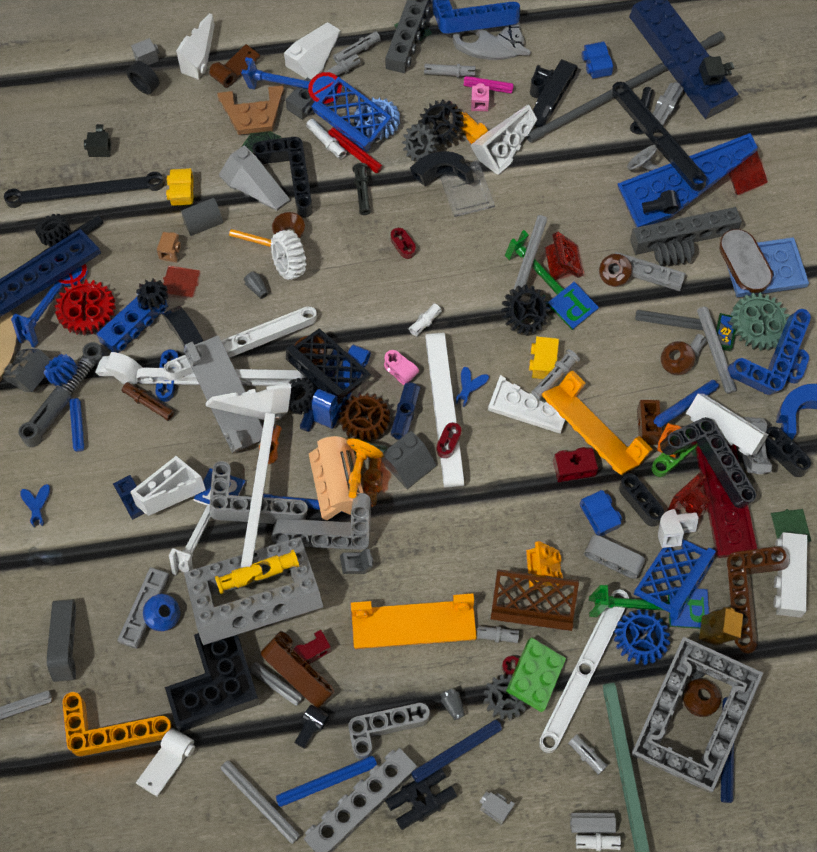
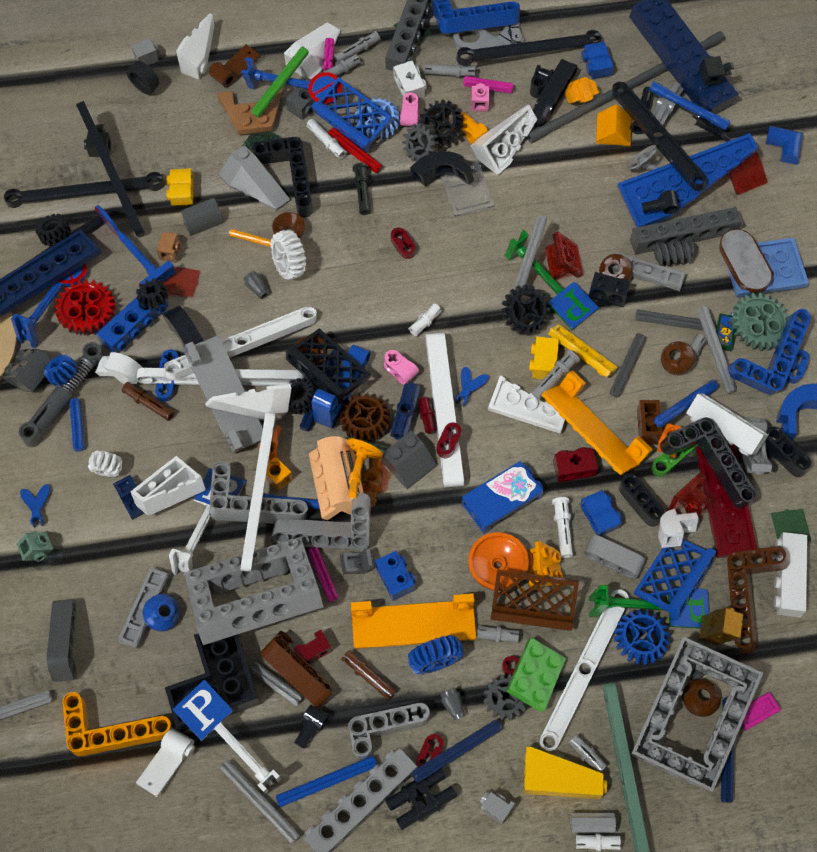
(34, 546): none -> sand green brick
(105, 463): none -> white gear
(112, 173): none -> black beam
(161, 273): none -> blue piece
(204, 712): none -> piece
(245, 575): yellow piece -> none
(280, 81): none -> bright green axle
(280, 480): none -> light orange brick
(323, 574): none -> dark pink axle
(328, 53): none -> dark pink axle
(361, 668): none -> reddish brown pin
(394, 575): none -> blue brick
(409, 80): none -> white brick
(409, 110): none -> bright pink piece
(426, 748): none -> dark red beam
(427, 415): none -> dark red axle
(435, 654): none -> blue gear
(496, 549): none -> orange dish
(501, 496): none -> blue panel
(526, 47): none -> black piece
(559, 777): none -> yellow slope
(562, 518): none -> white pin
(581, 90): none -> light orange hair
(582, 350): none -> yellow plate
(609, 289): none -> black brick
(613, 126): none -> light orange slope
(627, 365): none -> dark grey axle
(707, 125): none -> black piece
(715, 119): none -> blue piece
(760, 710): none -> dark pink tile
(788, 140): none -> blue brick

